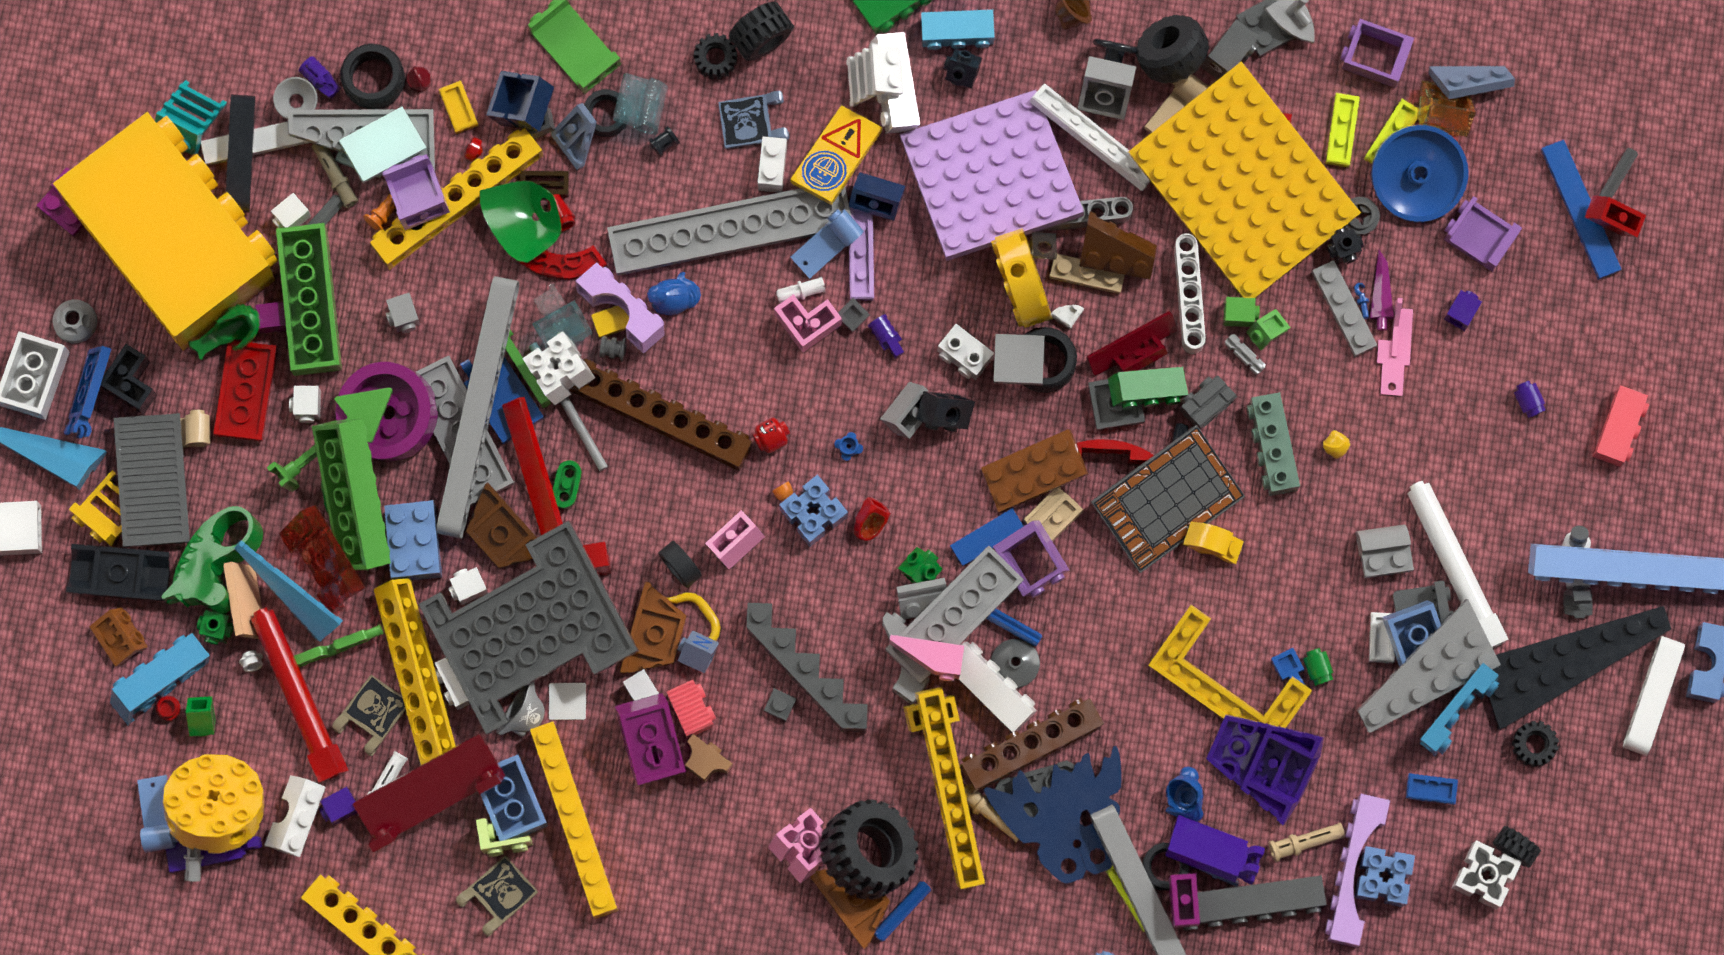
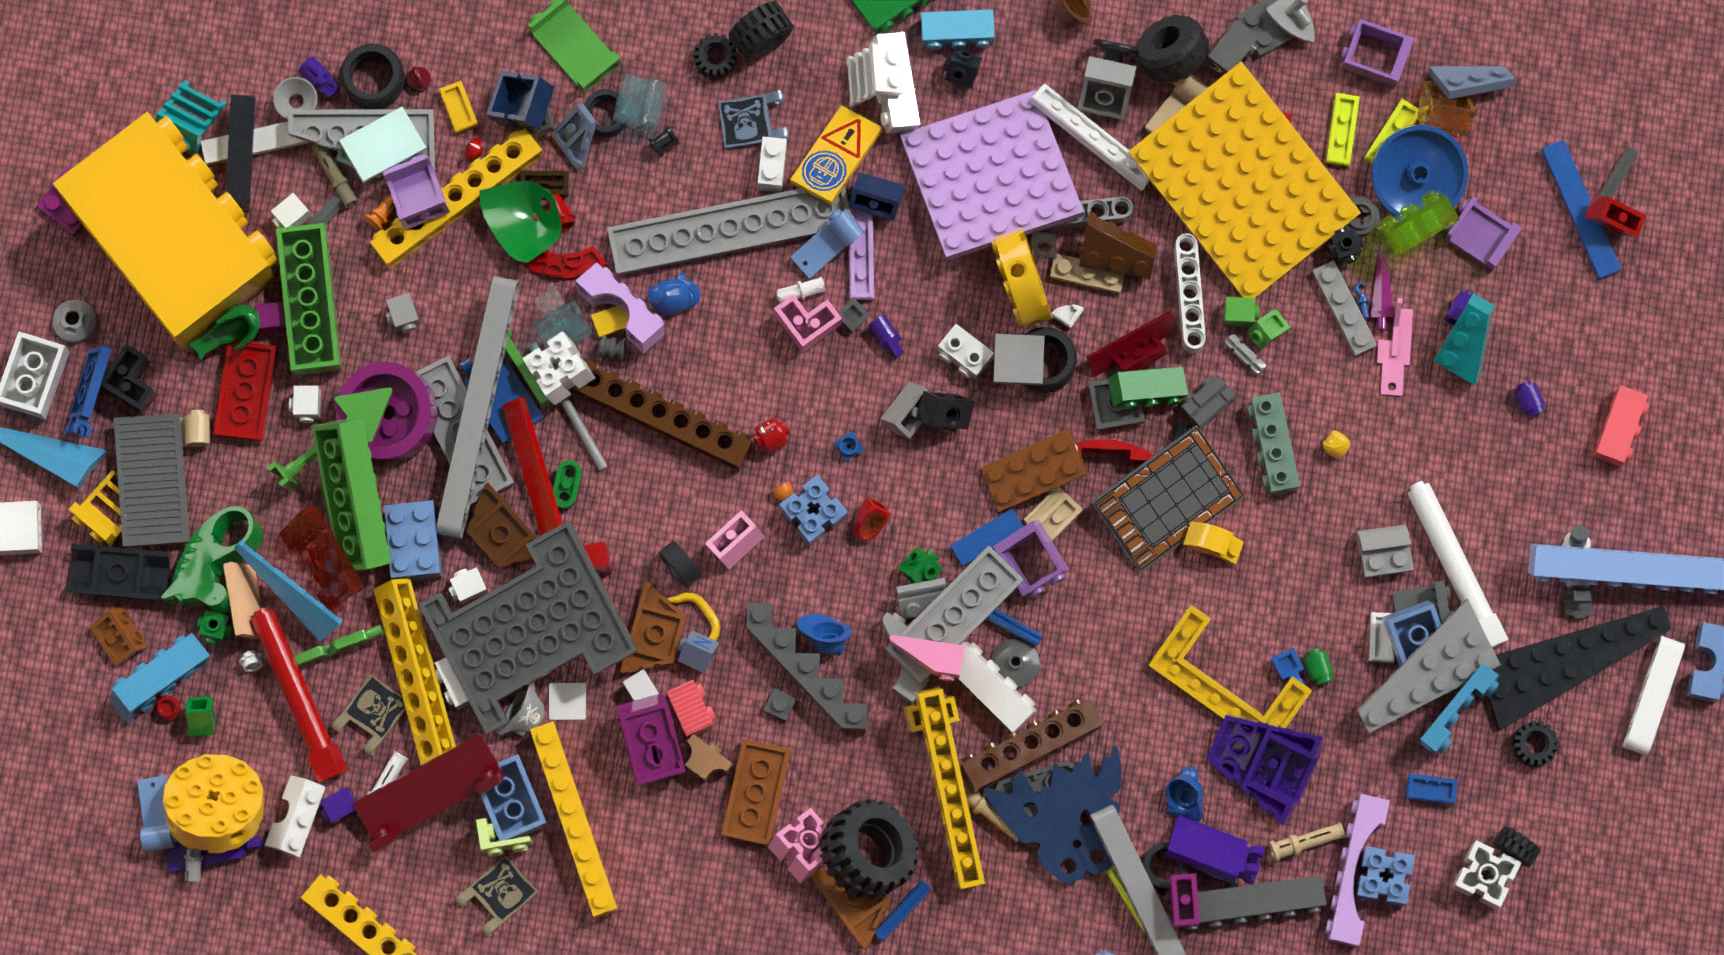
(756, 792): none -> dark orange plate
(826, 633): none -> blue piece
(1417, 222): none -> clear neon green brick
(1466, 344): none -> teal wedge

